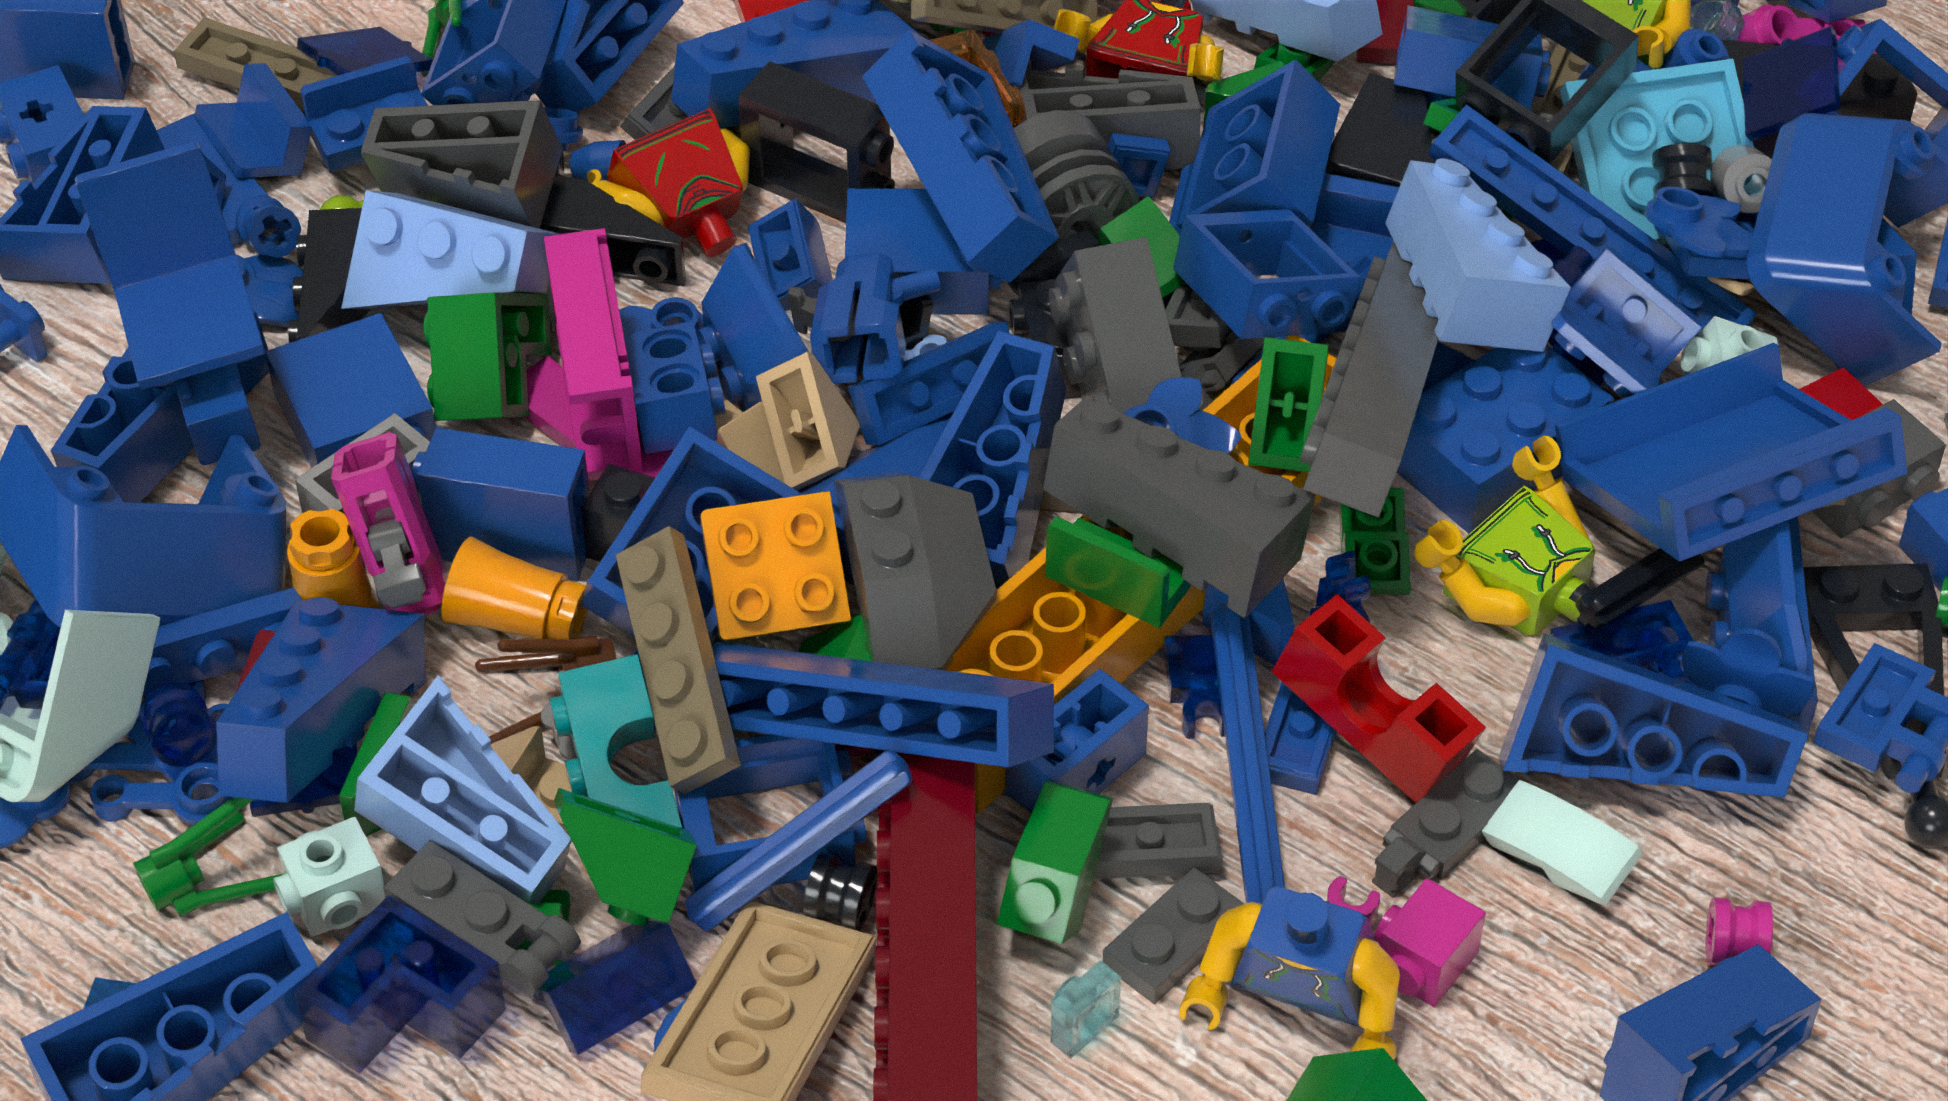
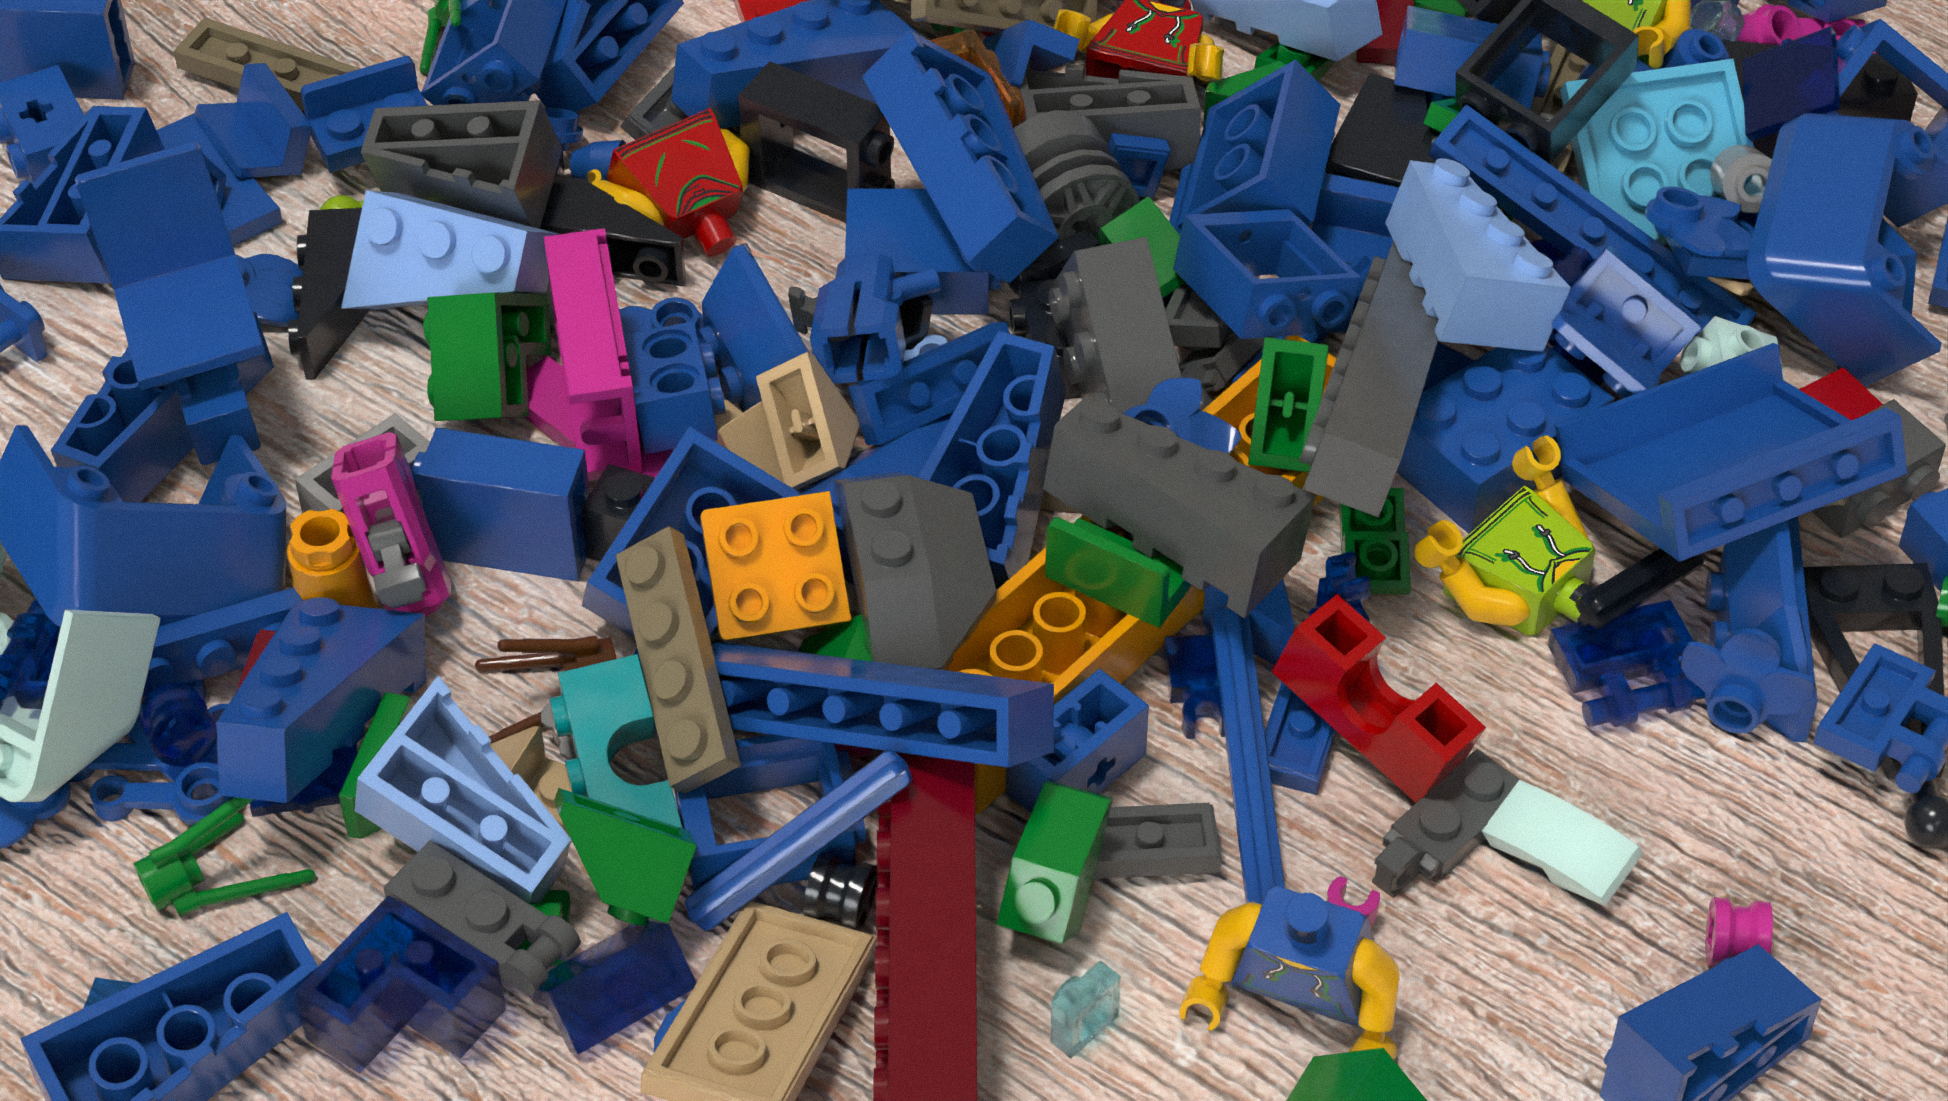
(250, 226): blue bush -> none
(330, 877): light aqua brick -> none
(346, 385): blue brick -> none
(359, 49): clear blue piece -> none
(511, 595): light orange plant -> none
(790, 251): blue slope -> none
(1169, 936): dark grey plate -> none
(1431, 940): dark pink brick -> none
(1624, 722): blue wedge -> none
(1683, 167): black wheel -> none

